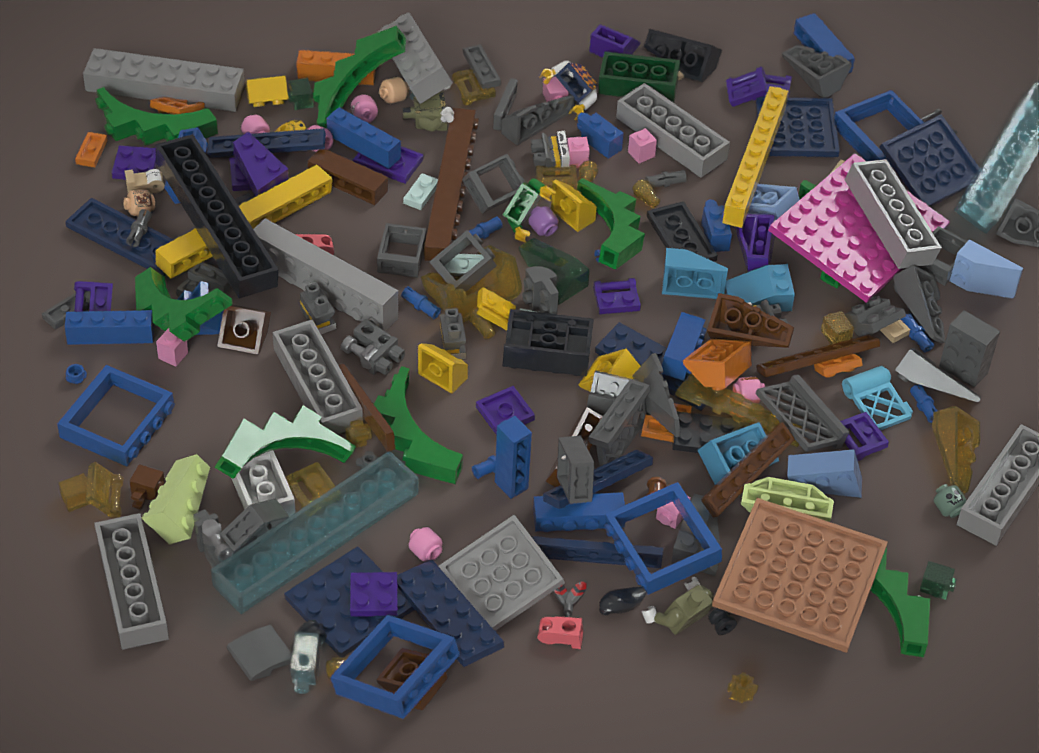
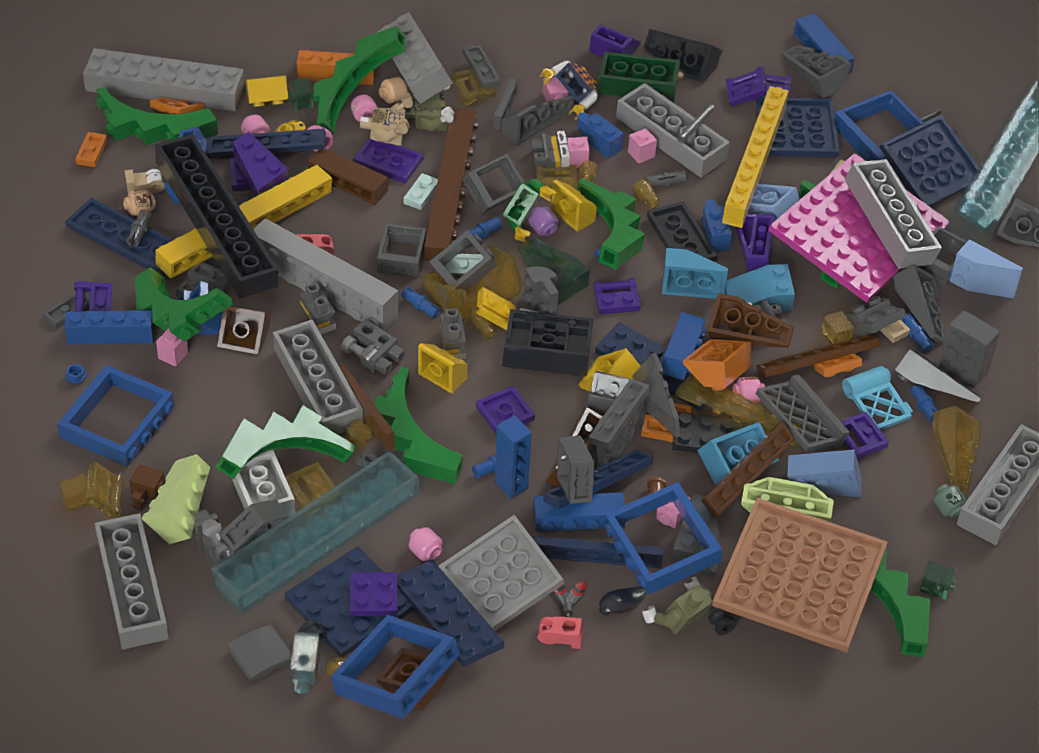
(133, 158): dark purple plate -> none
(364, 138): blue brick -> none
(389, 123): none -> tan torso
(696, 123): none -> flat silver bar
(742, 687): clear yellow gear -> none

